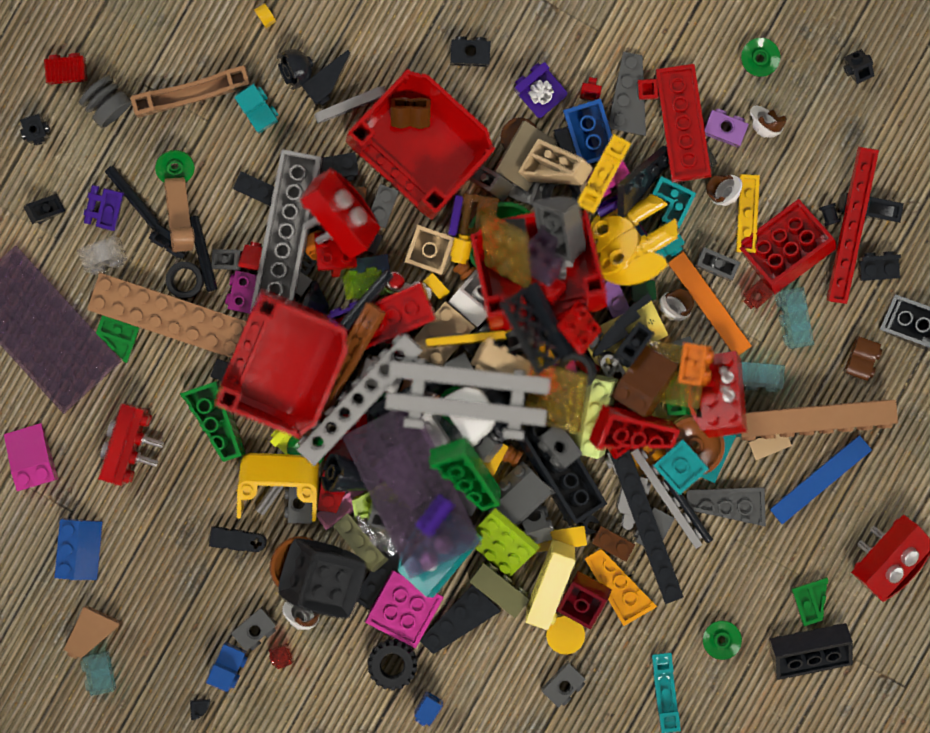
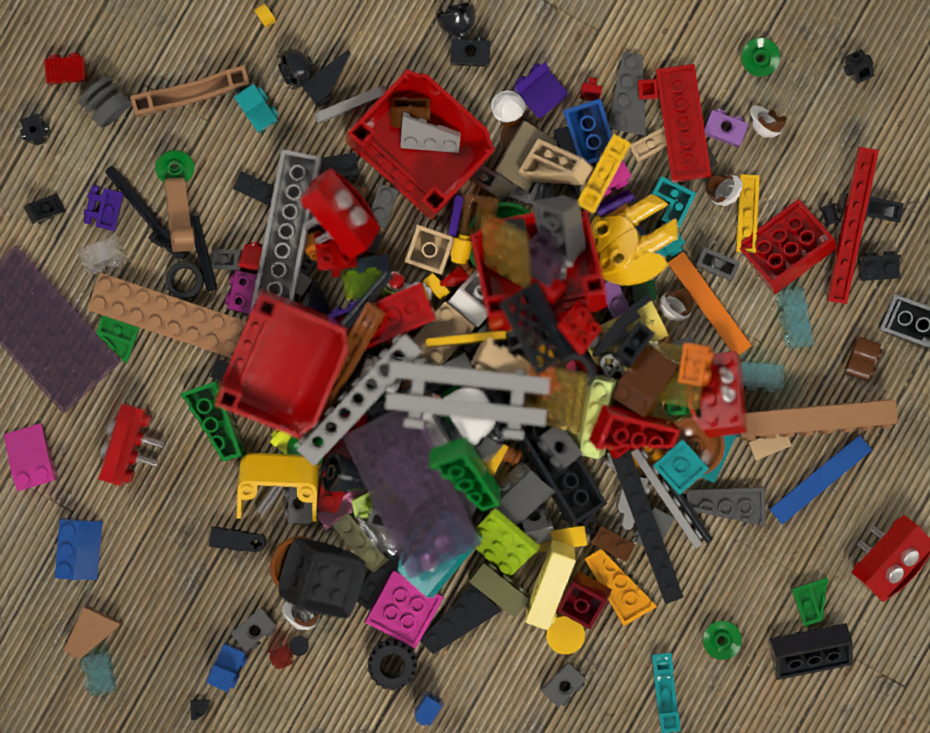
(299, 645): none -> black tile
(425, 136): none -> light grey wing
(435, 515): dark purple bracket -> none
(455, 278): none -> red slope
(457, 18): none -> black cylinder
(508, 108): none -> white piece
(541, 92): white gear -> none
(639, 180): black wing -> none
(649, 145): none -> tan tile
(760, 288): clear red brick -> none

